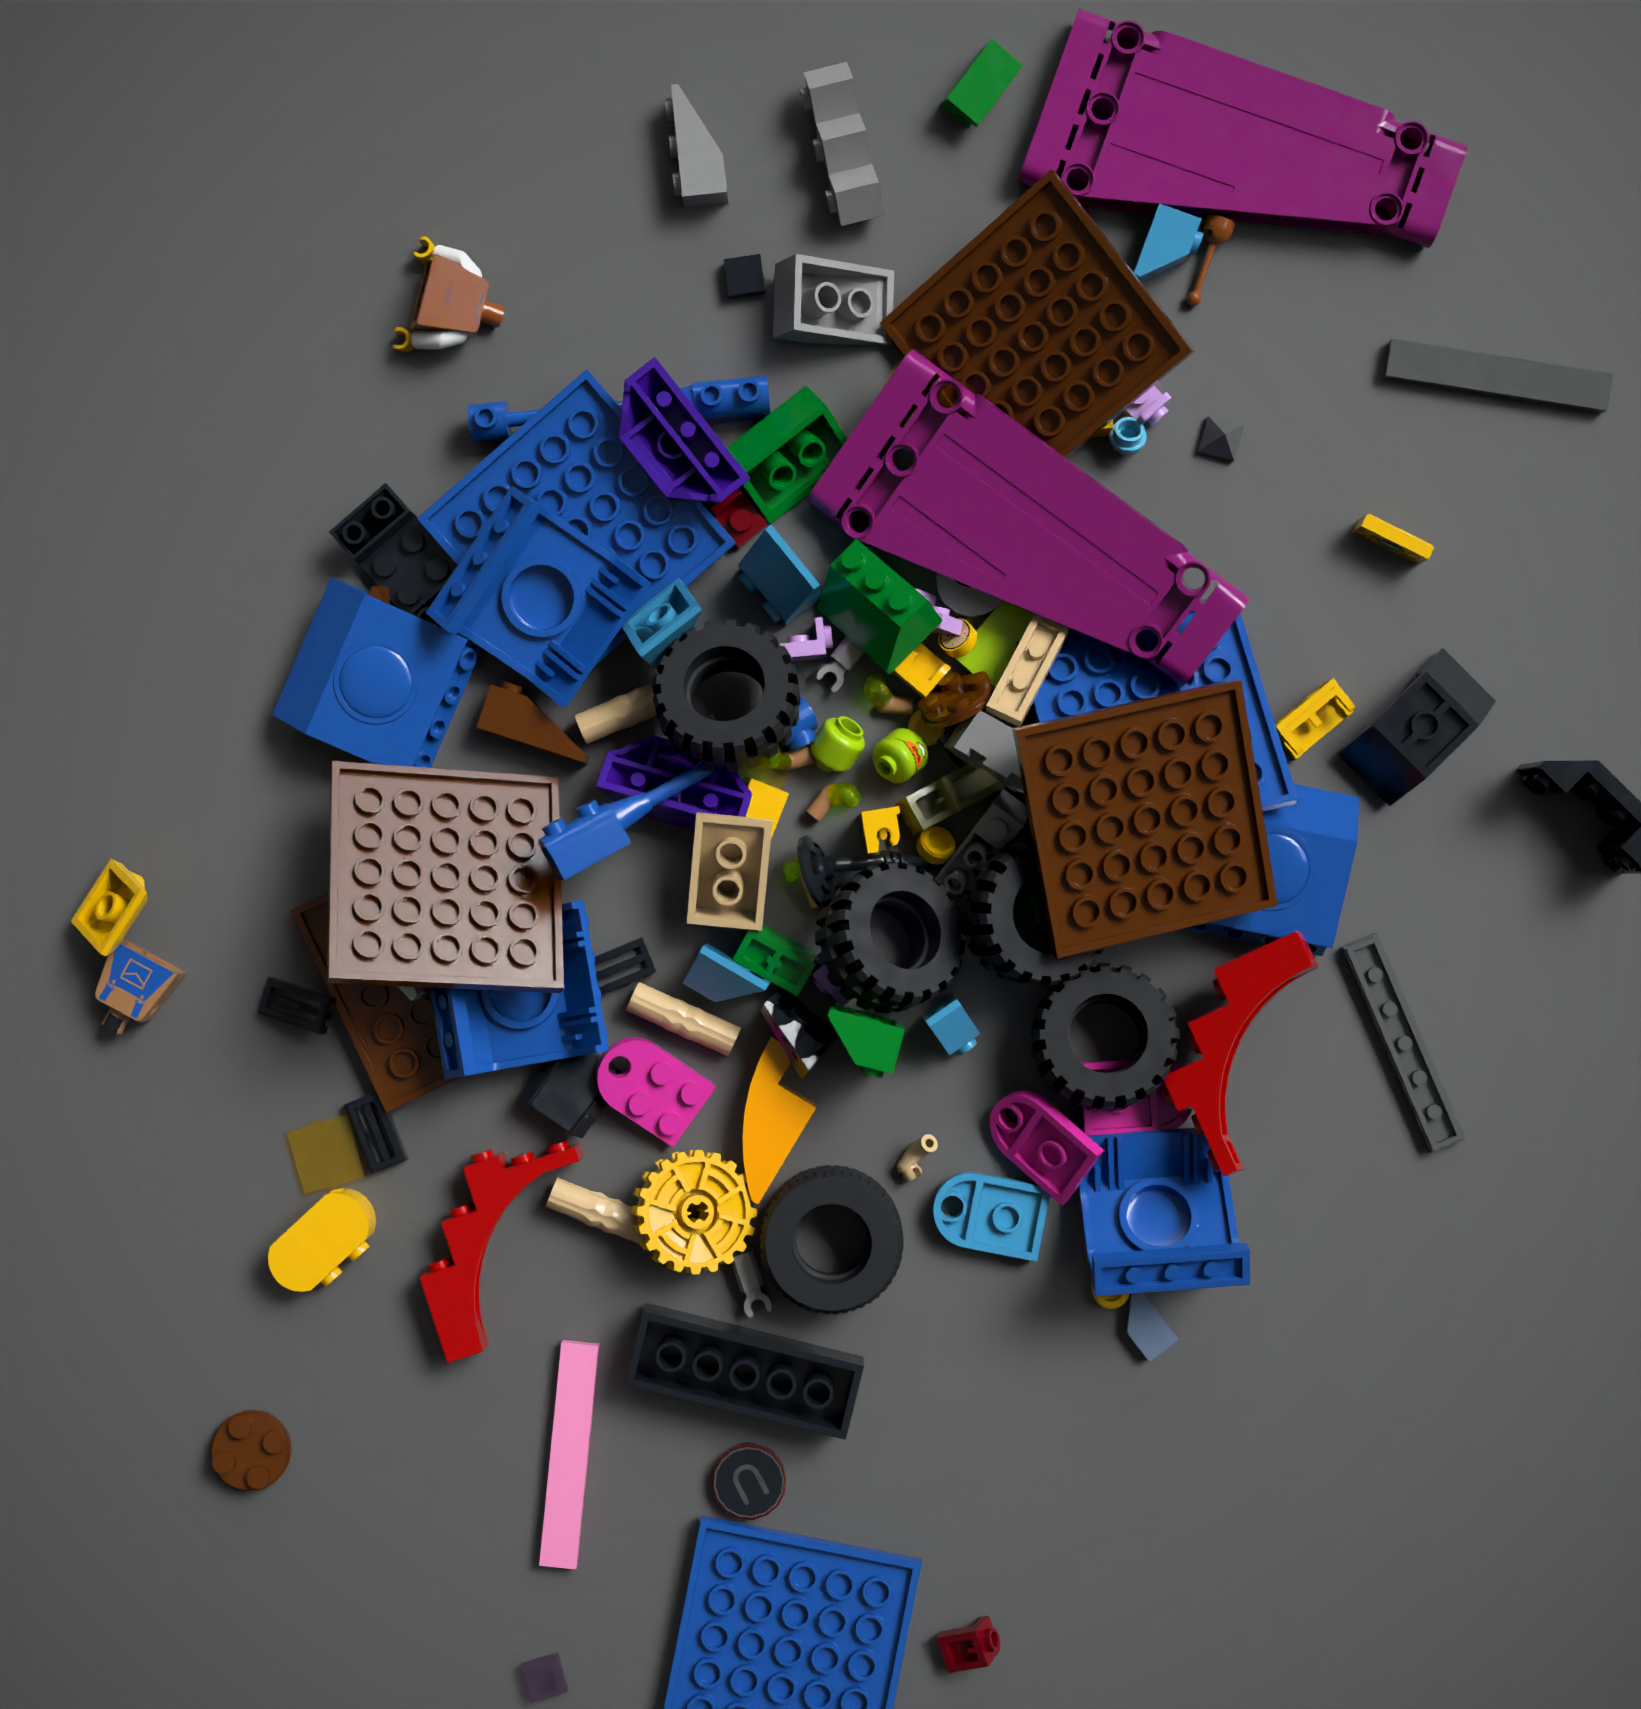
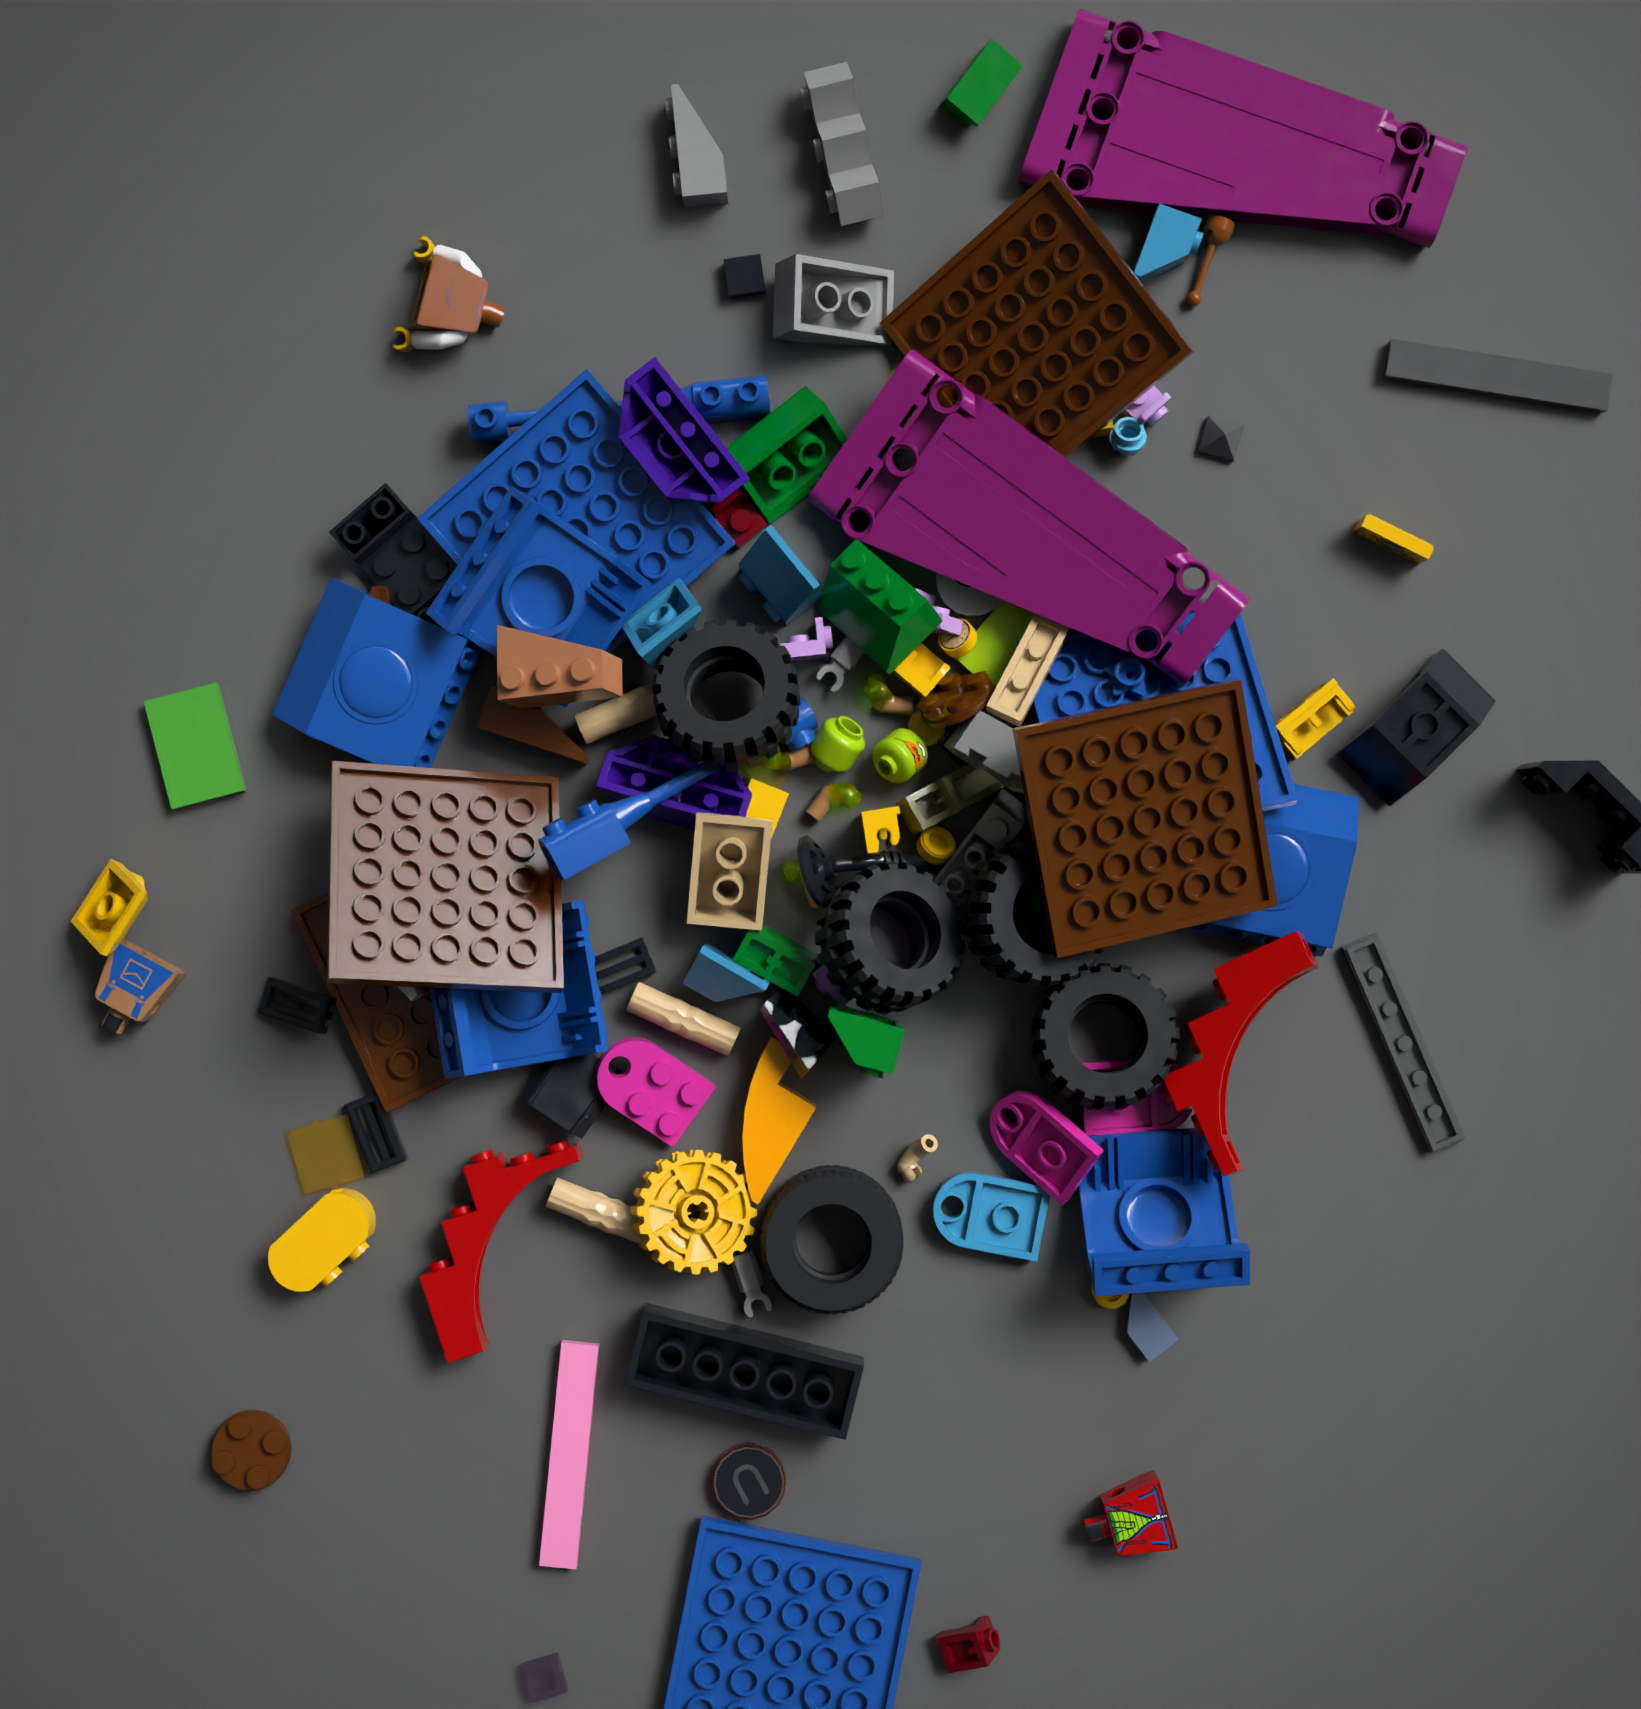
(195, 746): none -> bright green tile
(552, 671): none -> nougat wedge
(952, 1026): dark azure slope -> none
(1131, 665): none -> blue plate
(1134, 1517): none -> red torso

